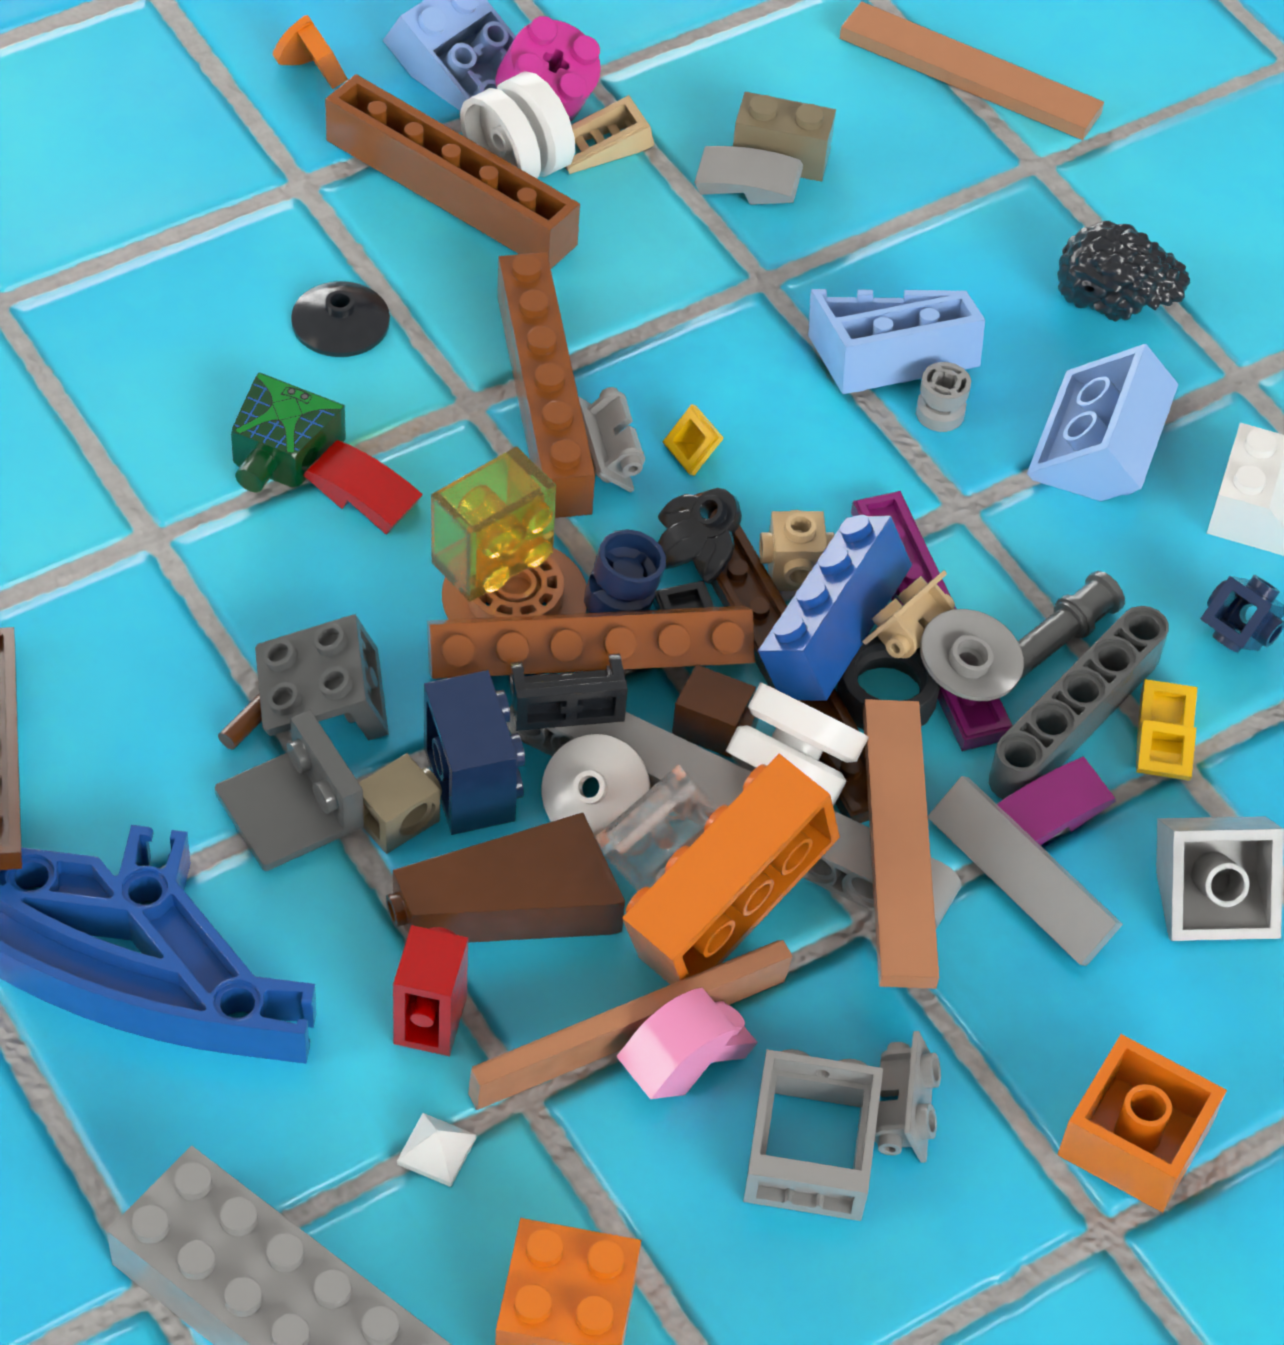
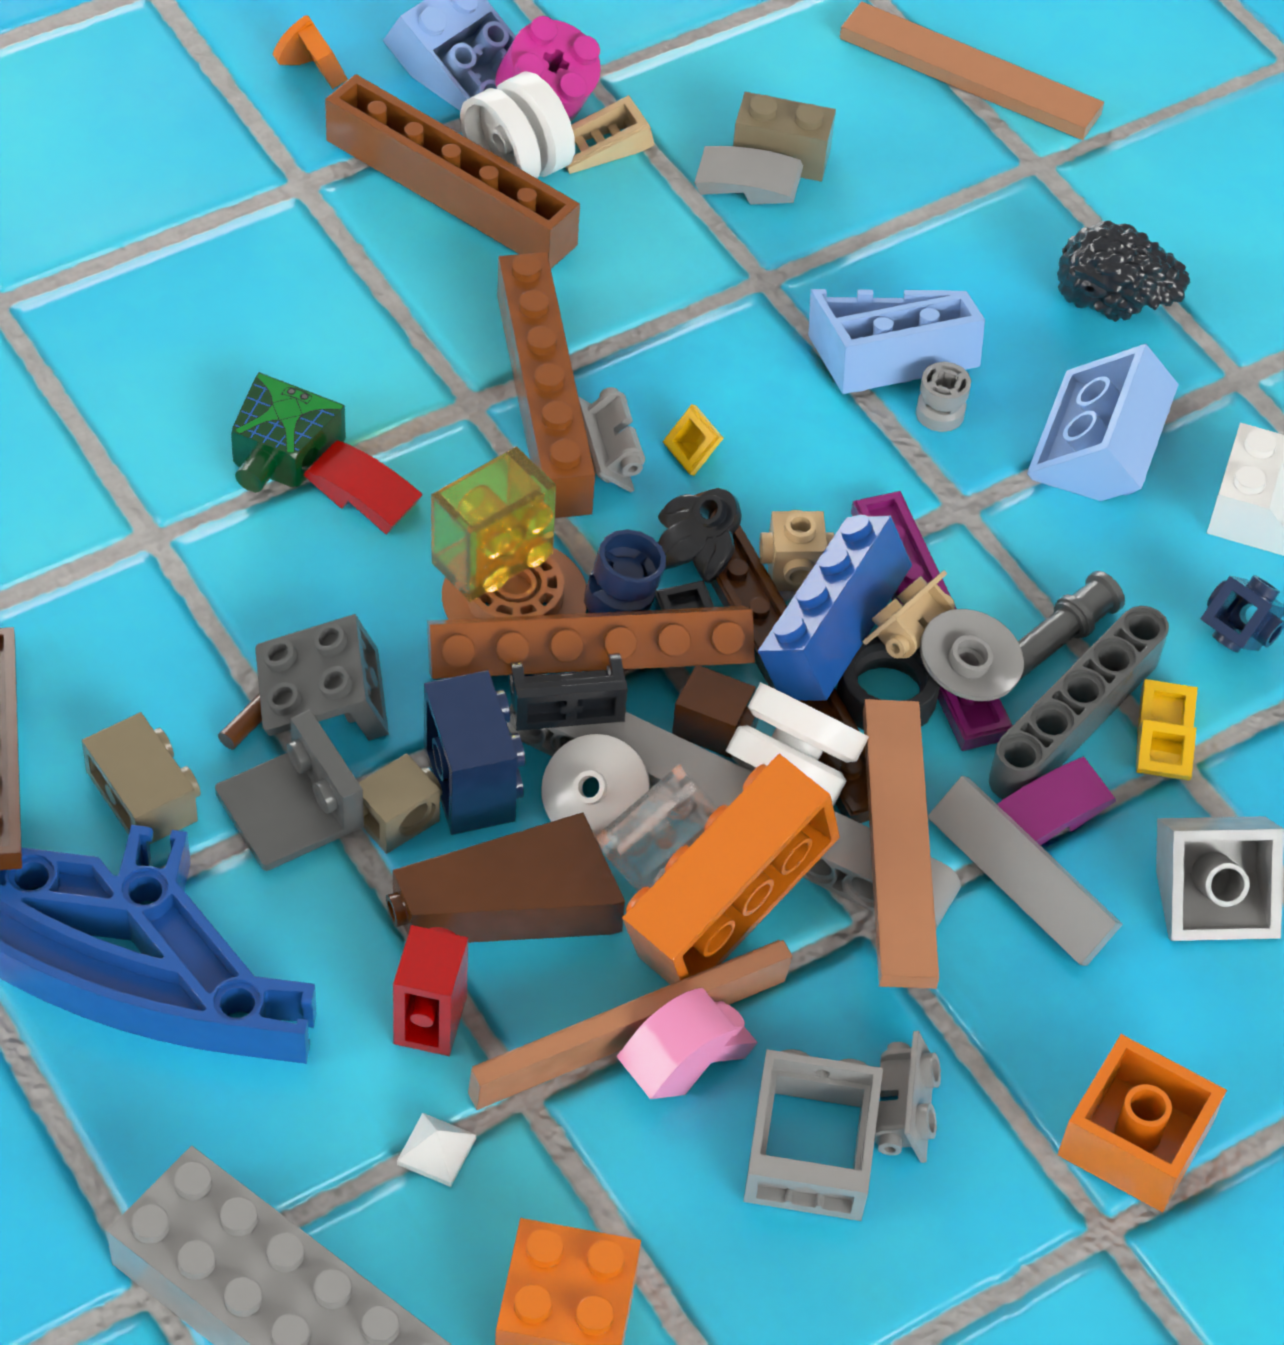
(140, 777): none -> dark tan brick
(340, 319): black dish -> none

